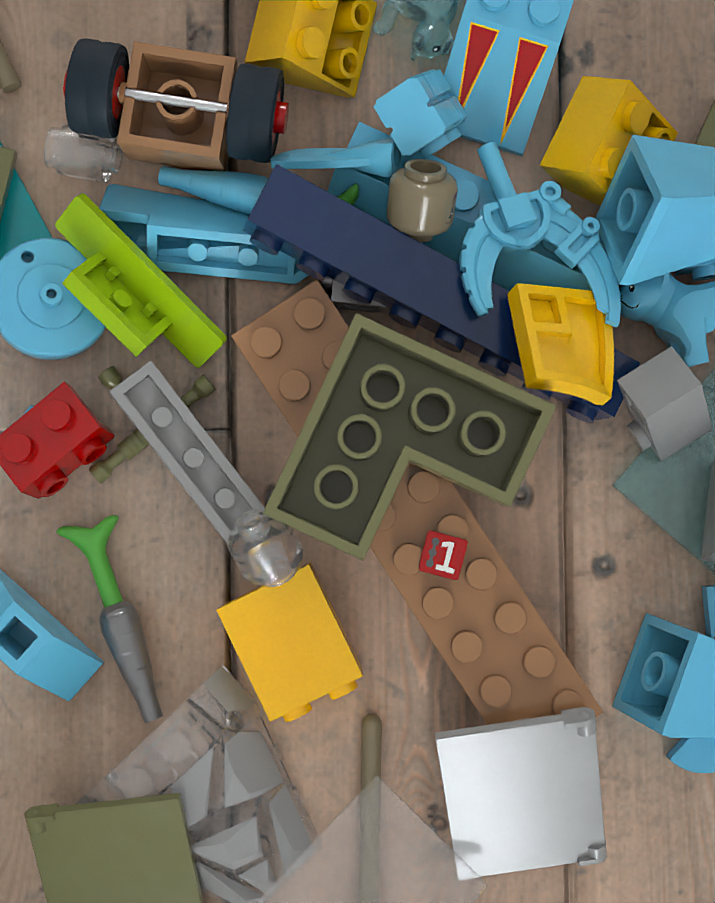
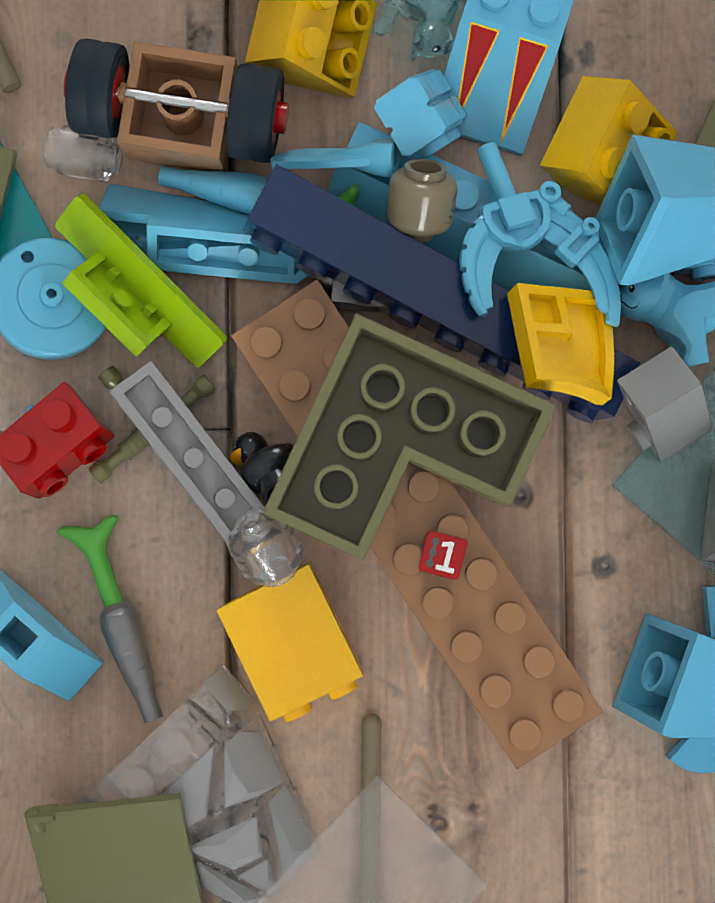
(260, 462): none -> black animal
(524, 792): piece -> none

